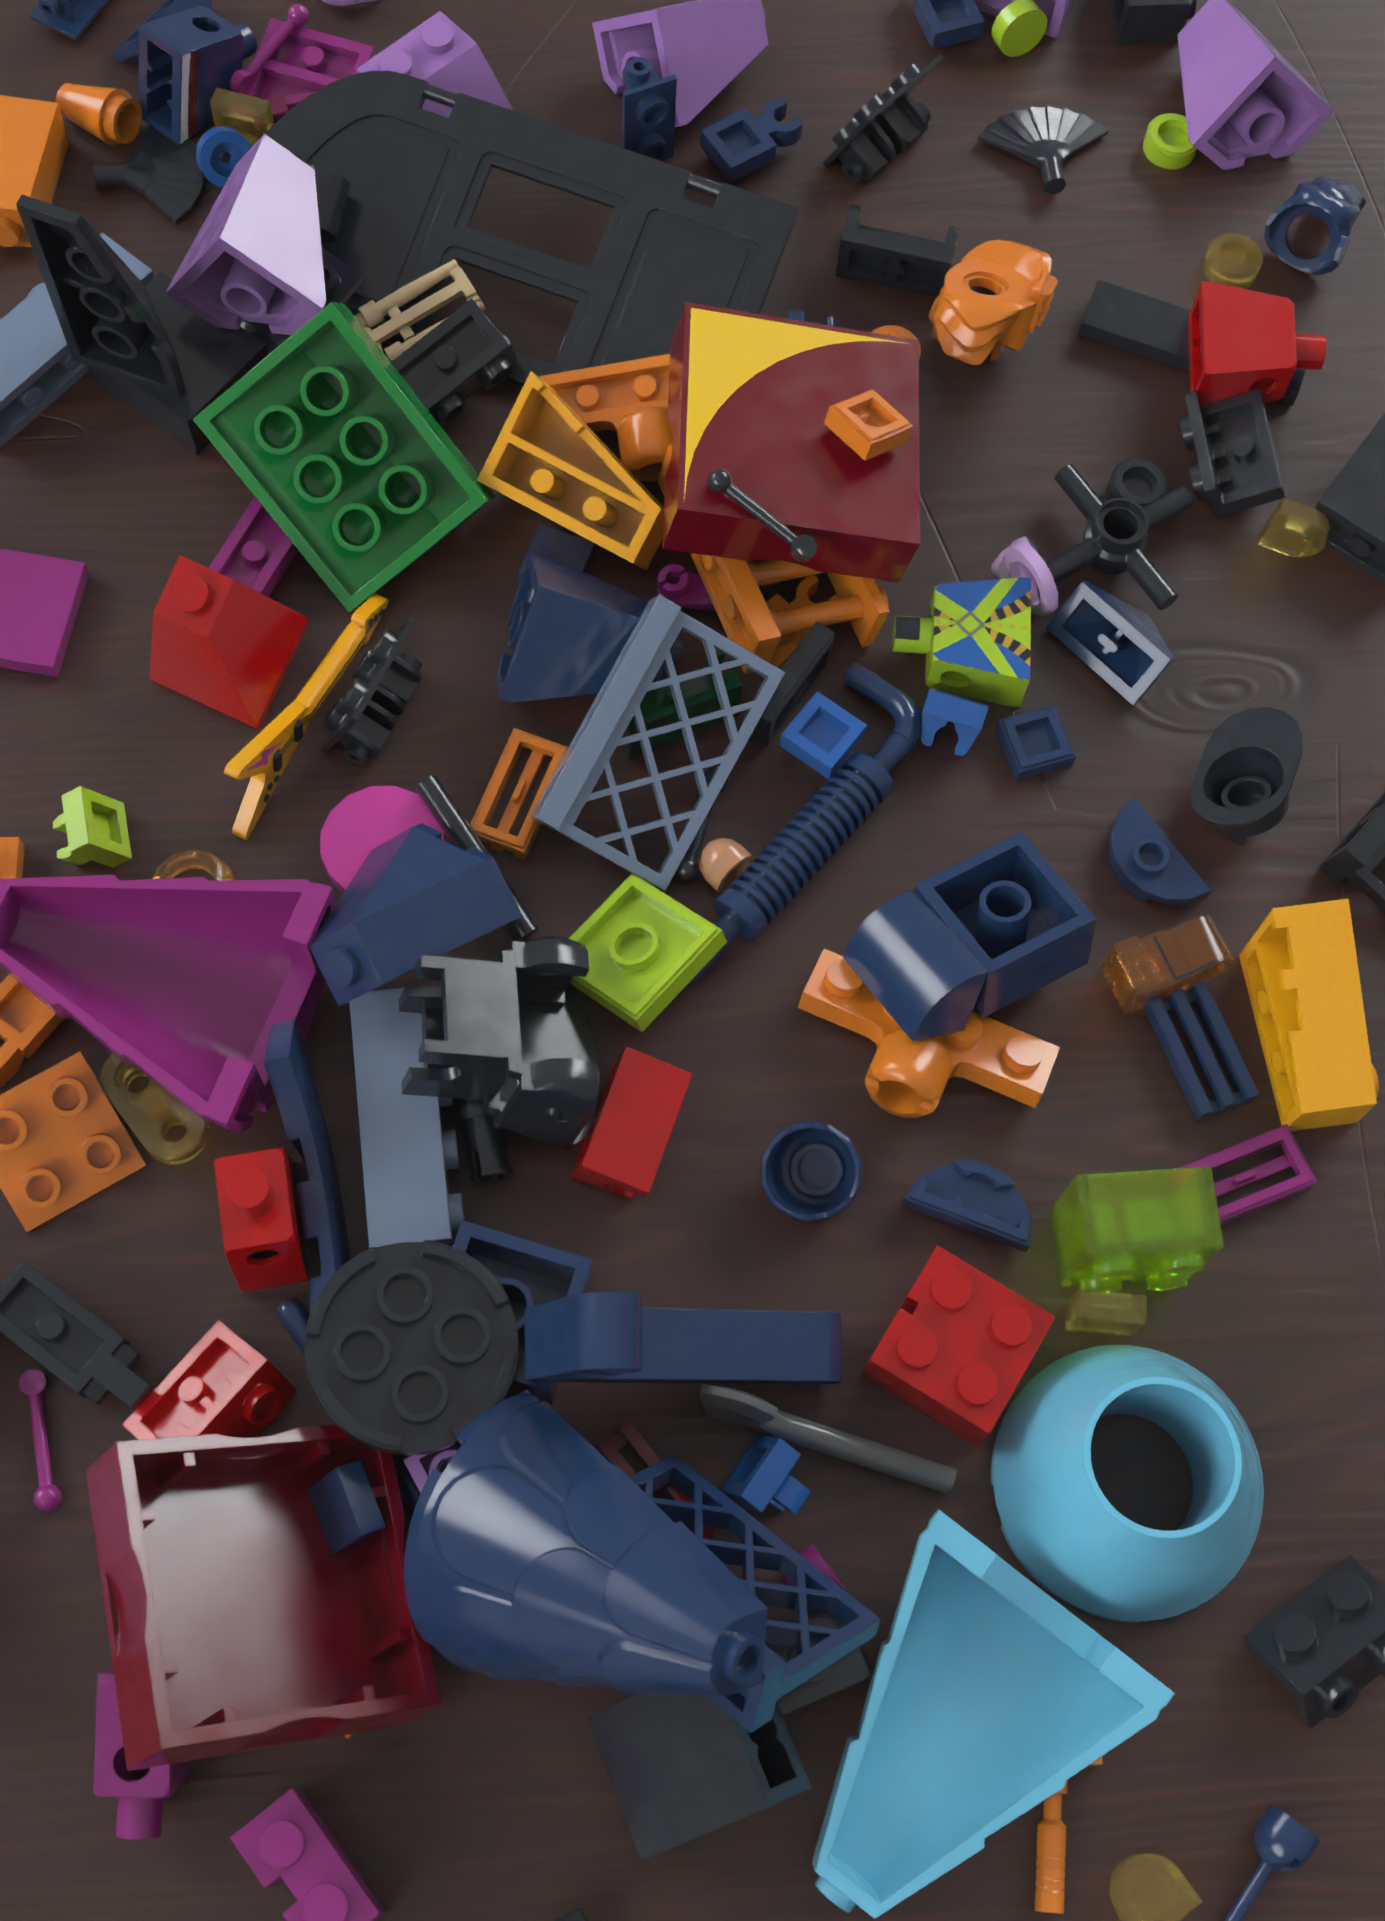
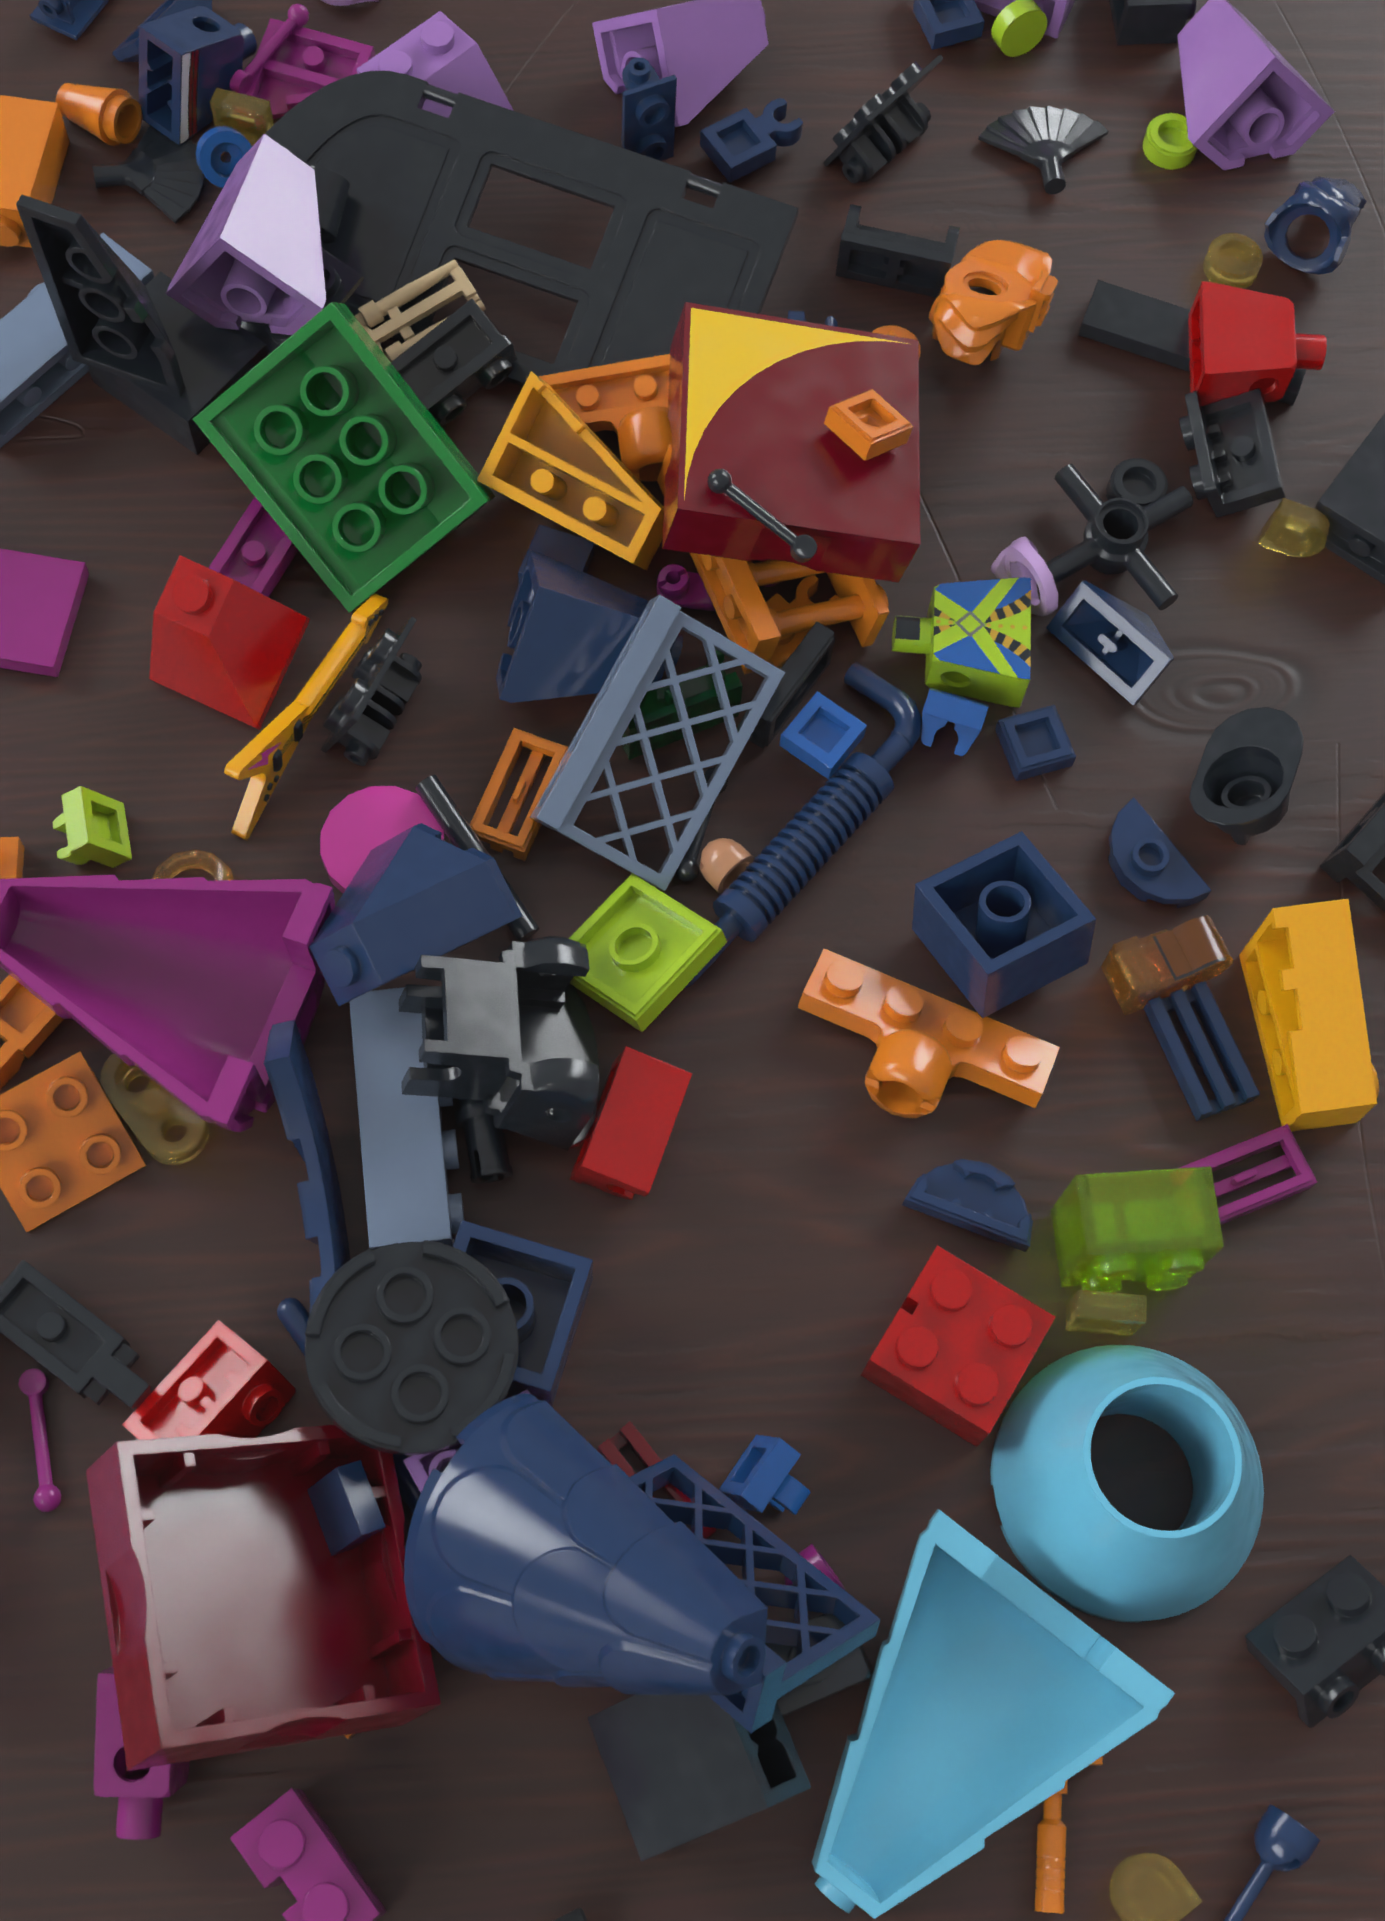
(261, 1214): red torso -> none
(619, 1341): dark blue beam -> none
(751, 1412): dark grey piece -> none
(811, 1171): dark blue hair -> none
(916, 967): dark blue brick -> none

